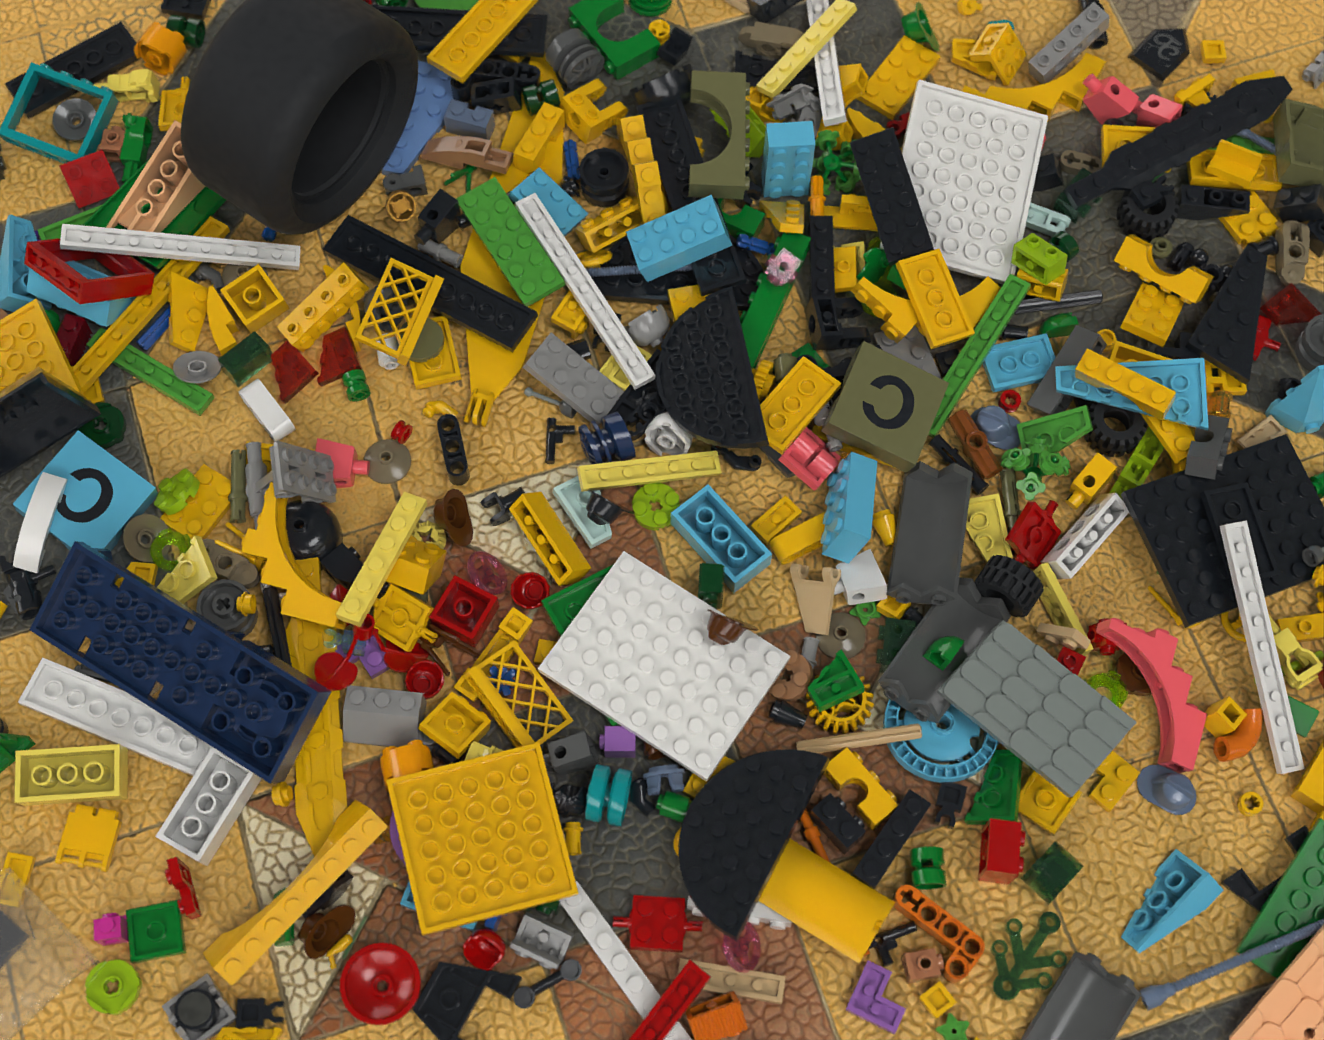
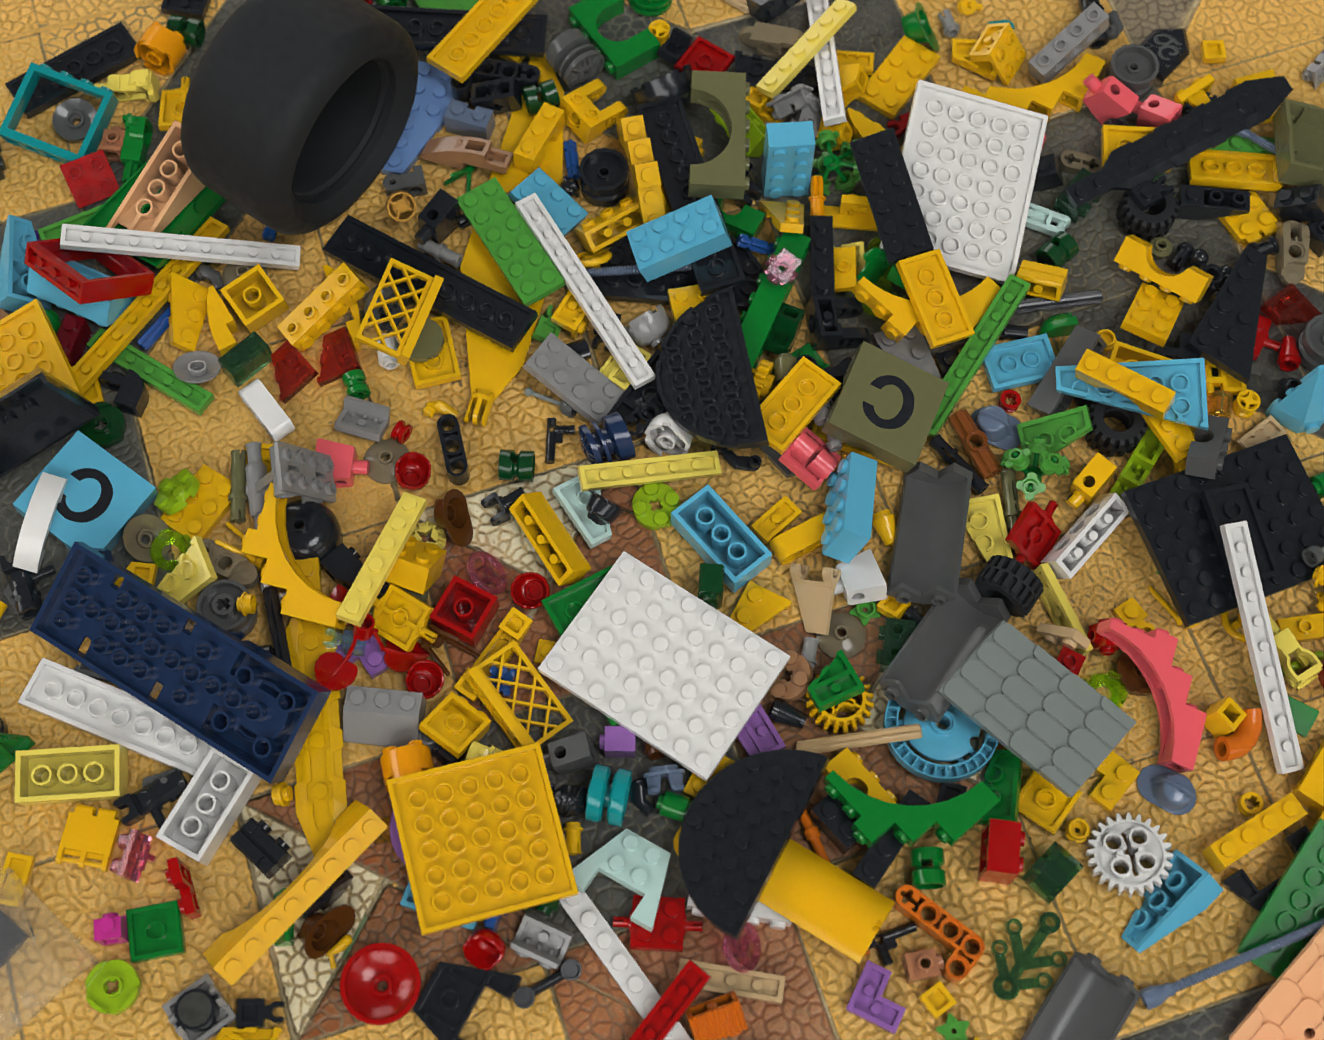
(132, 392): none -> black brick
(135, 855): none -> clear pink hips
(155, 793): none -> black piece
(261, 847): none -> black brick
(363, 419): none -> light grey bracket
(412, 471): none -> red hair
(516, 465): none -> dark green wheel
(545, 326): none -> bright green plate
(634, 865): none -> light aqua wing
(705, 57): none -> red plate
(726, 629): reddish brown piece -> none
(758, 607): none -> yellow wing
(760, 734): none -> medium lavender plate
(785, 329): none -> dark green brick
(853, 57): none -> yellow plate
(910, 823): none -> green arch
(943, 651): green brick -> none
(950, 27): none -> light grey pin
(1039, 258): lime brick -> none
(1084, 830): none -> yellow plate
(1106, 858): none -> white gear
(1116, 25): none -> dark grey arm
(1133, 615): none -> yellow plate
(1135, 68): none -> dark grey wheel
(1235, 163): yellow panel -> none
(1251, 401): none -> yellow wheel
(1254, 832): none -> yellow arch
(1289, 356): none -> red cone

